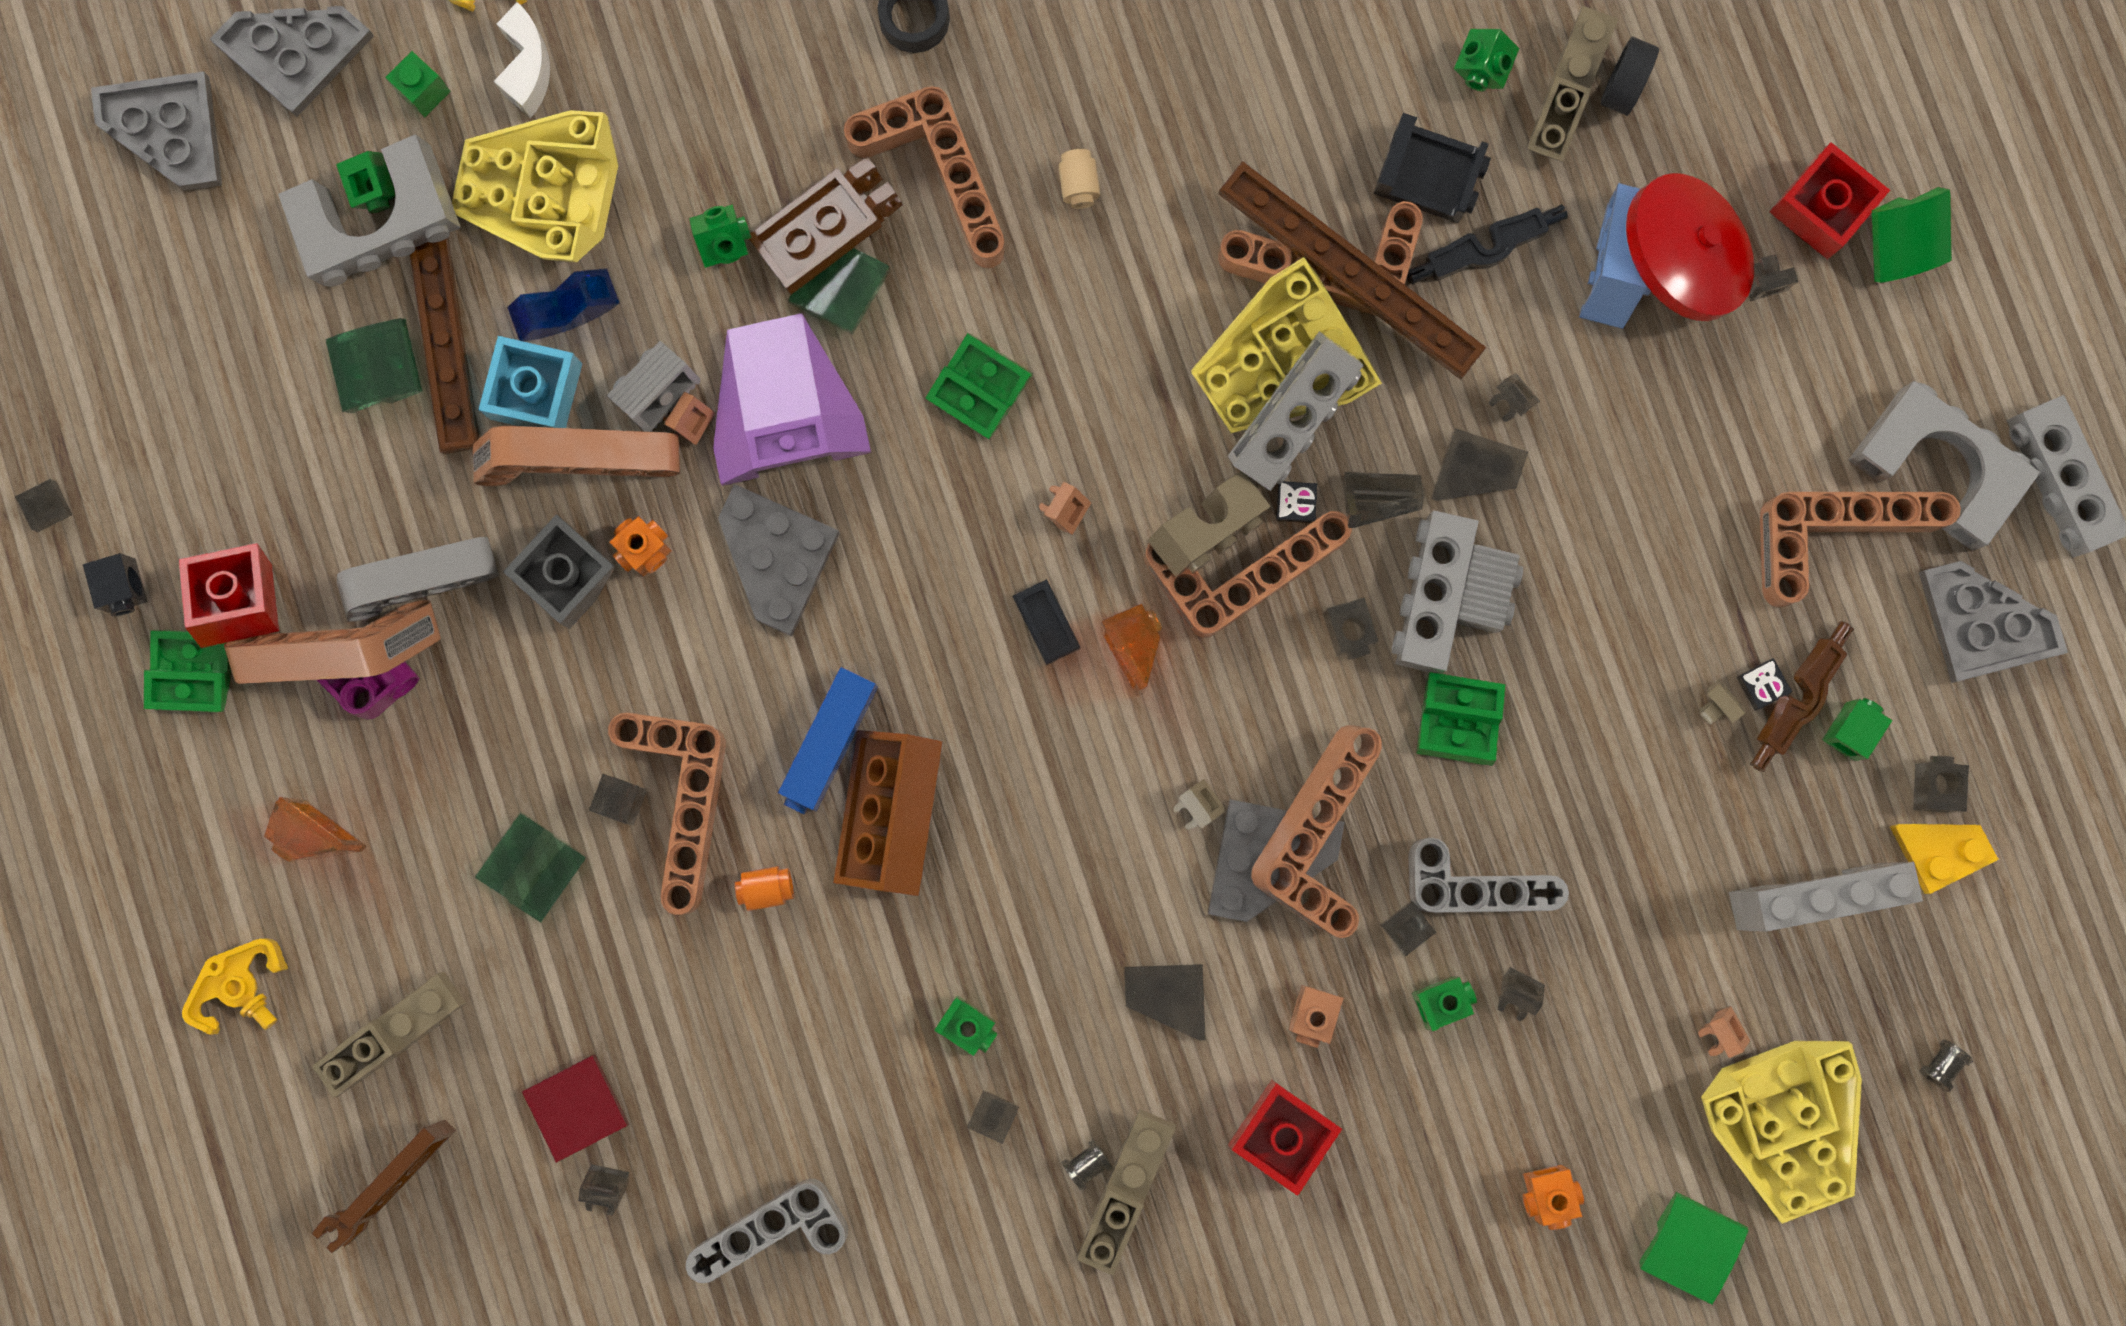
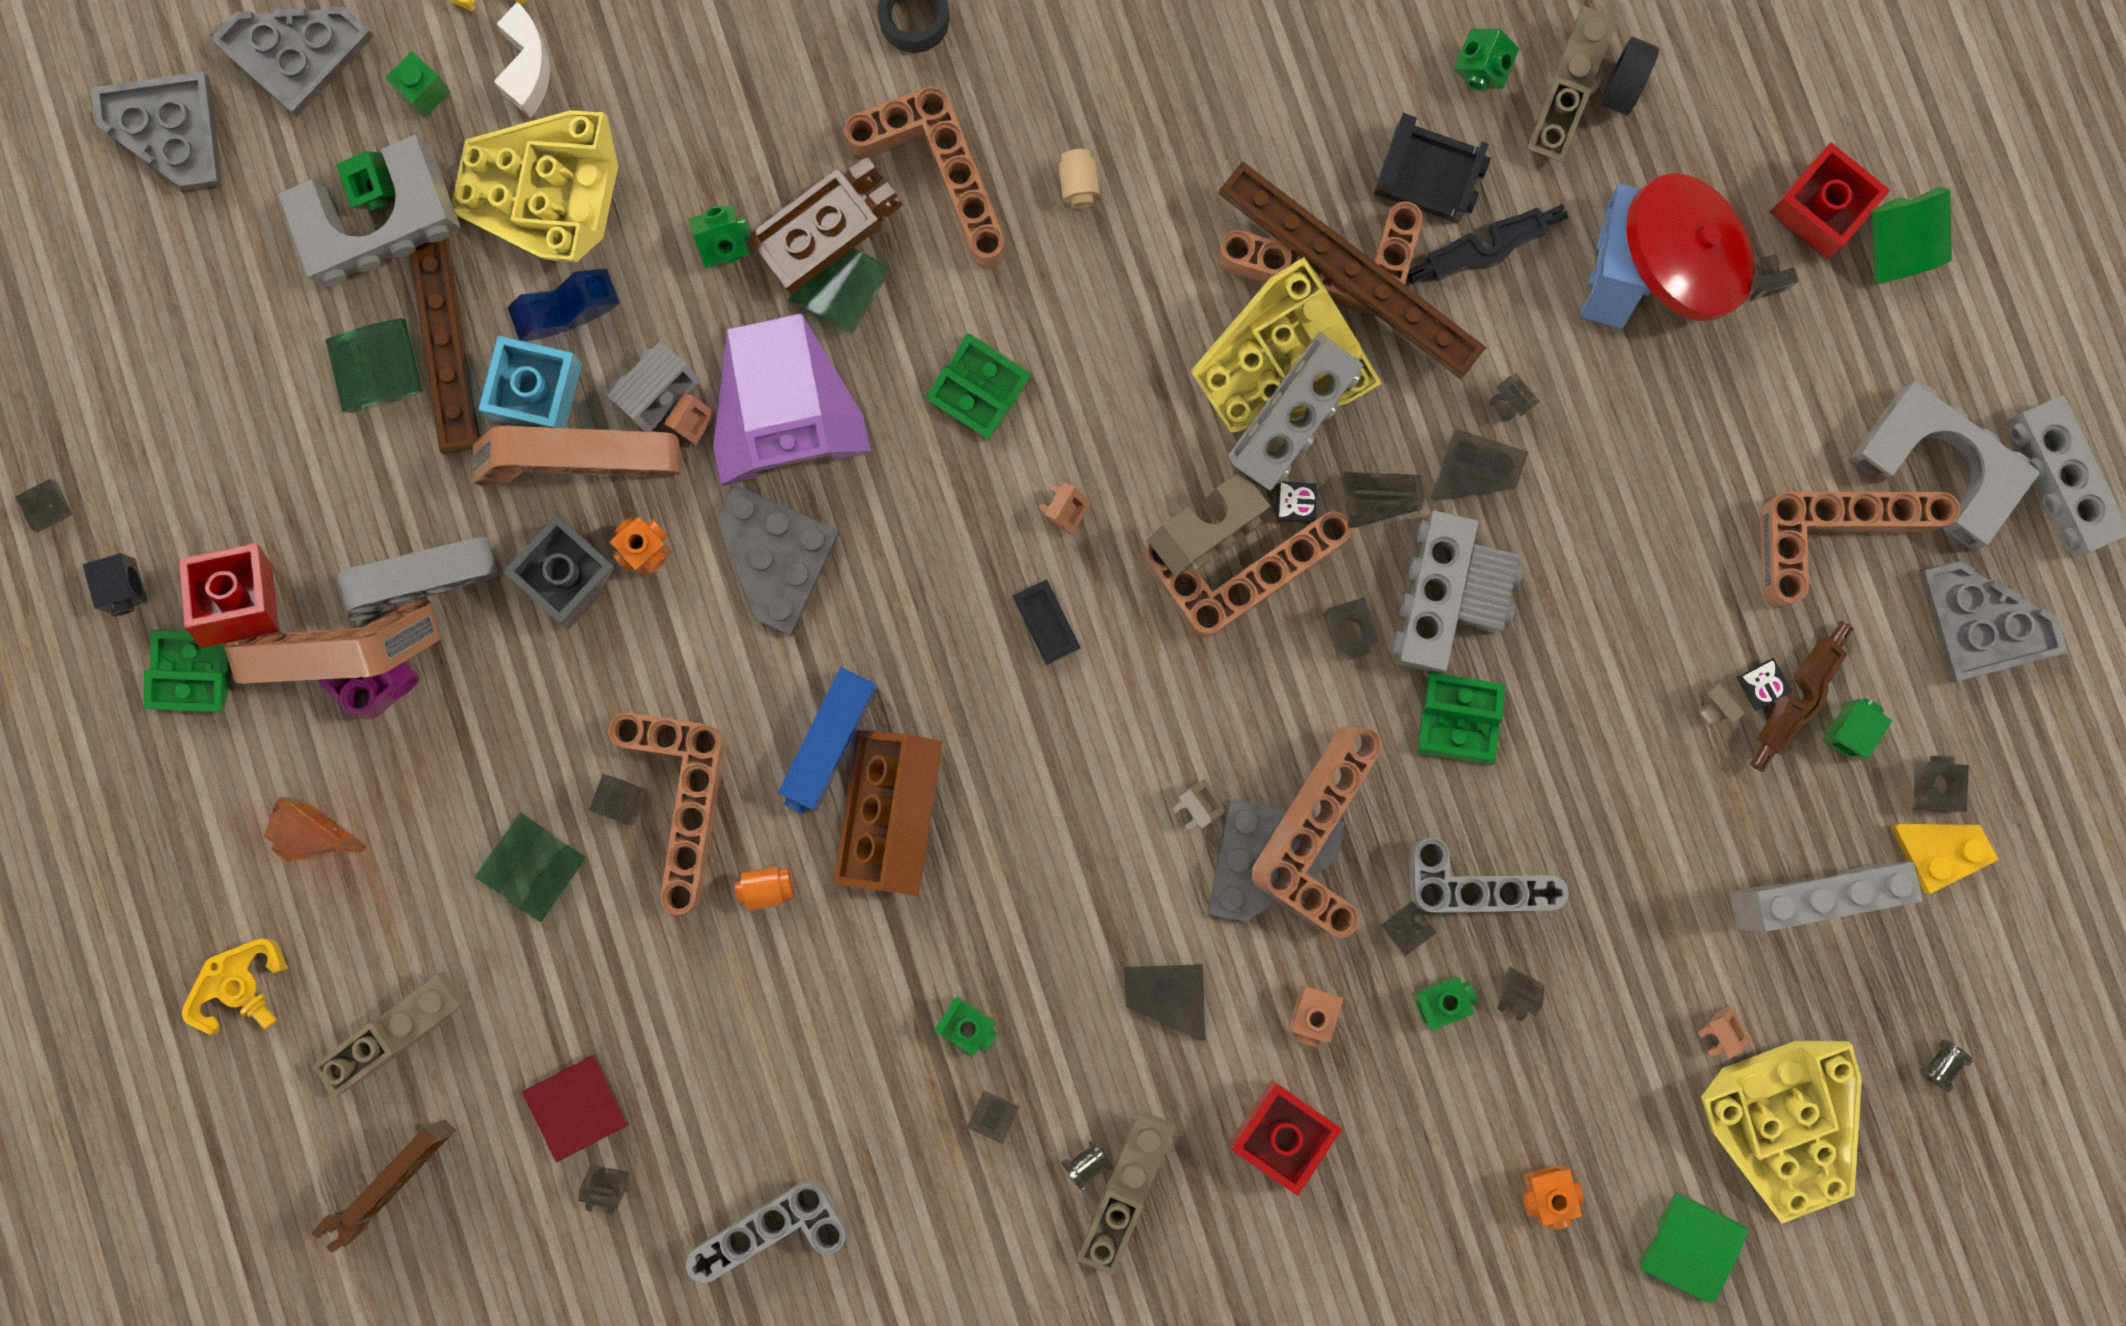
(1134, 643): clear orange slope -> none

